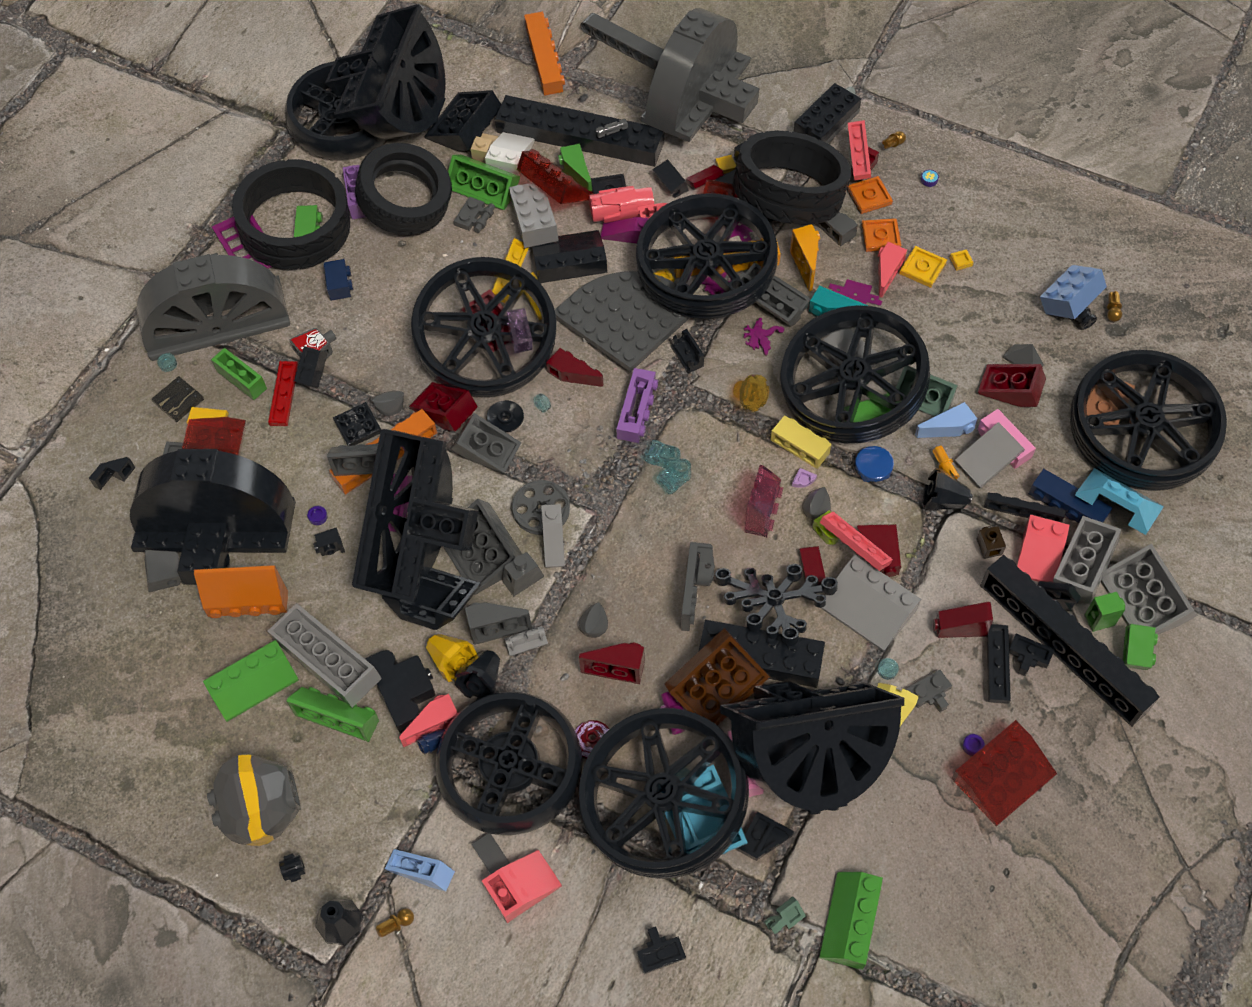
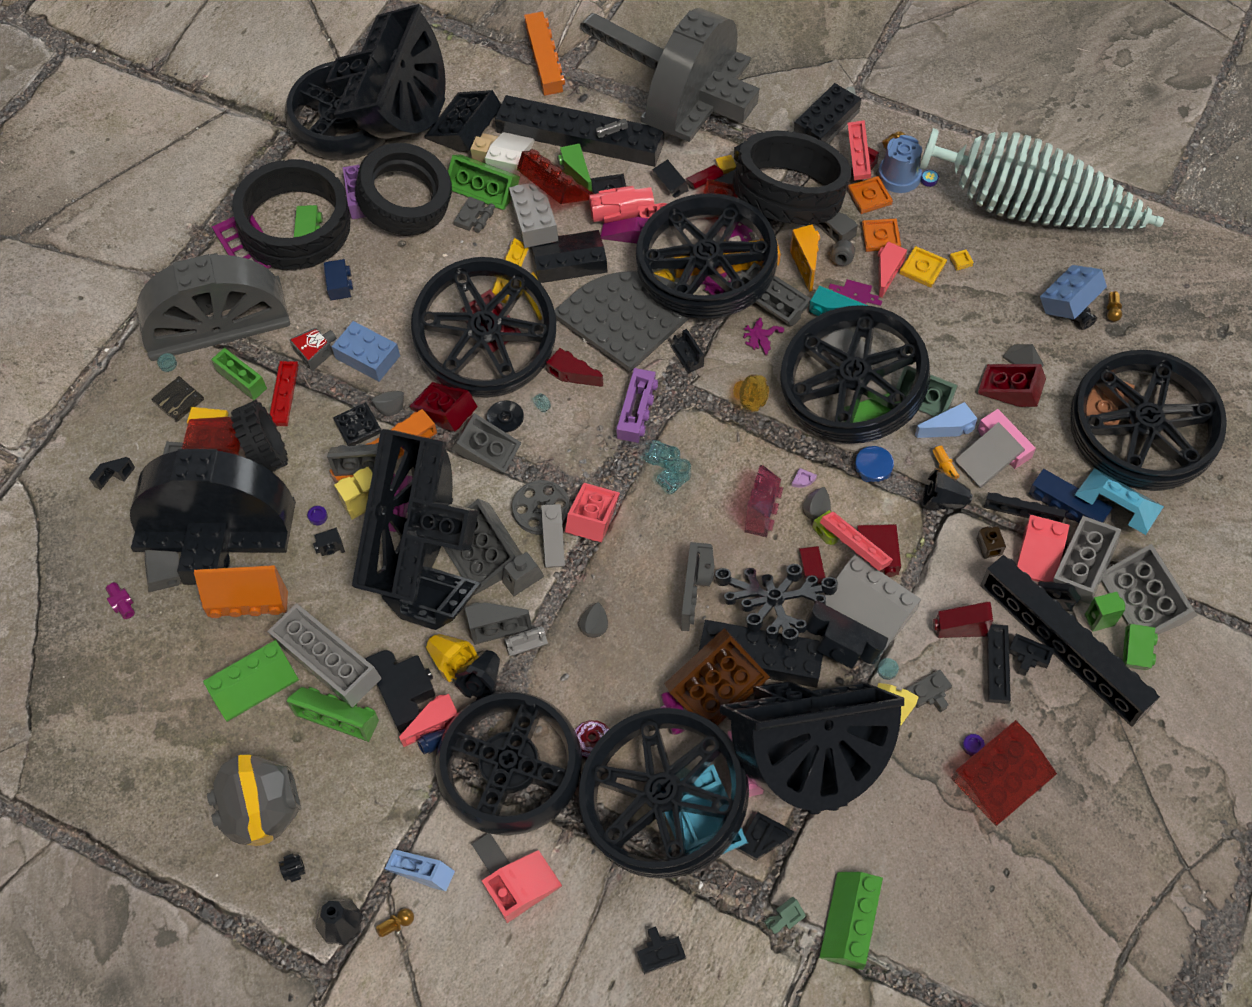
(120, 600): none -> magenta axle
(259, 436): none -> black tyre
(311, 366): black hinge -> none
(355, 491): none -> light yellow piece
(366, 351): none -> medium blue brick
(519, 330): clear purple brick -> none
(591, 512): none -> coral slope
(616, 662): dark red slope -> none
(801, 441): light yellow brick -> none
(843, 252): none -> dark grey head
(844, 637): none -> black brick
(901, 165): none -> medium blue piece
(1041, 183): none -> light aqua plant

